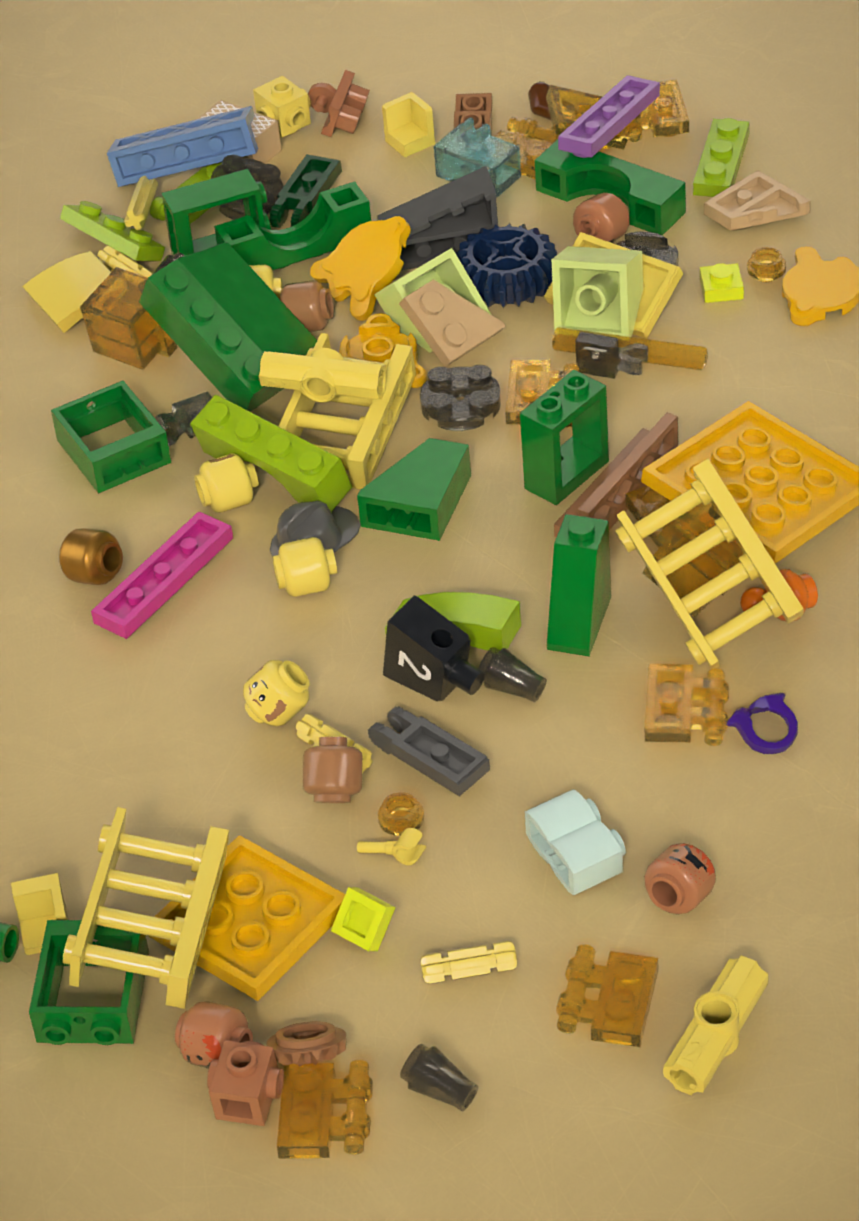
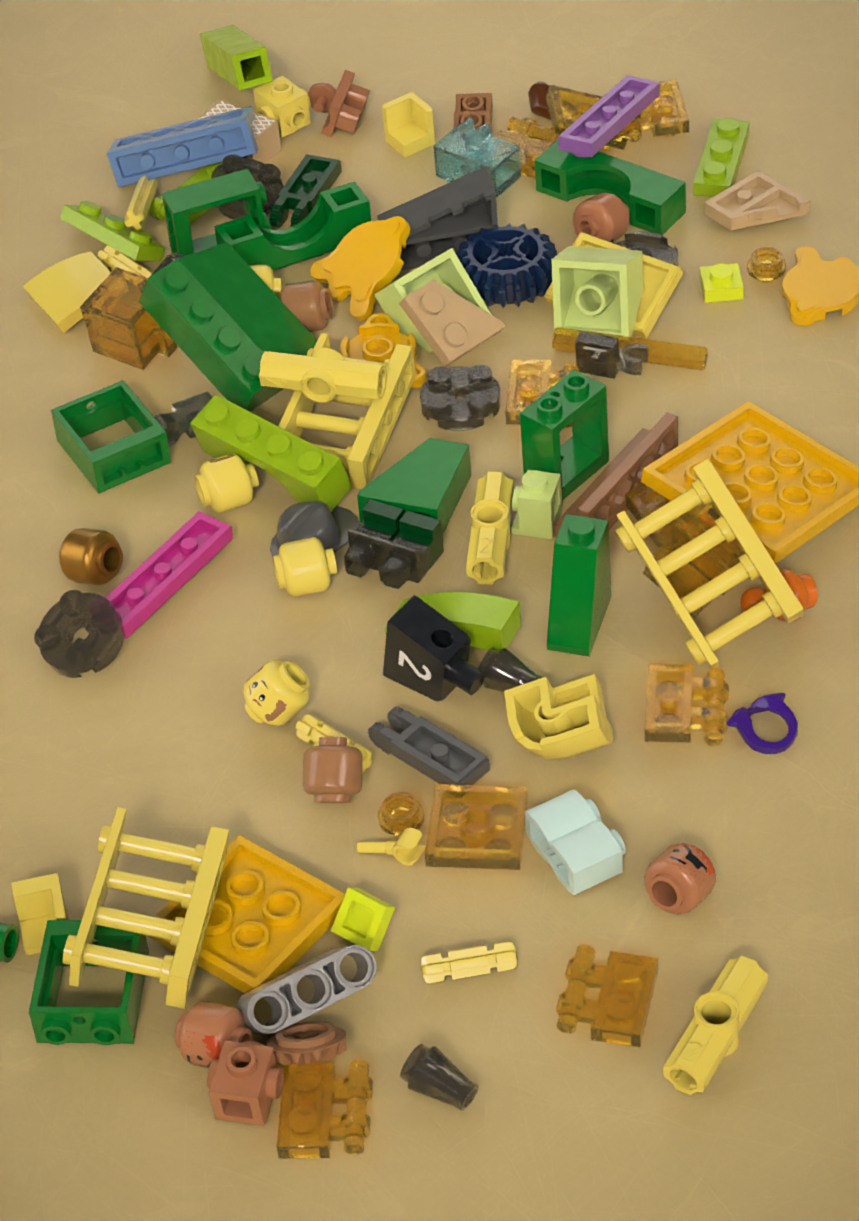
(68, 616): none -> clear smoke plate
(236, 57): none -> lime brick
(328, 985): none -> light grey beam
(393, 544): none -> clear smoke hips
(476, 827): none -> clear yellow plate
(490, 528): none -> light yellow piece
(537, 504): none -> yellowish green brick
(559, 719): none -> light yellow brick

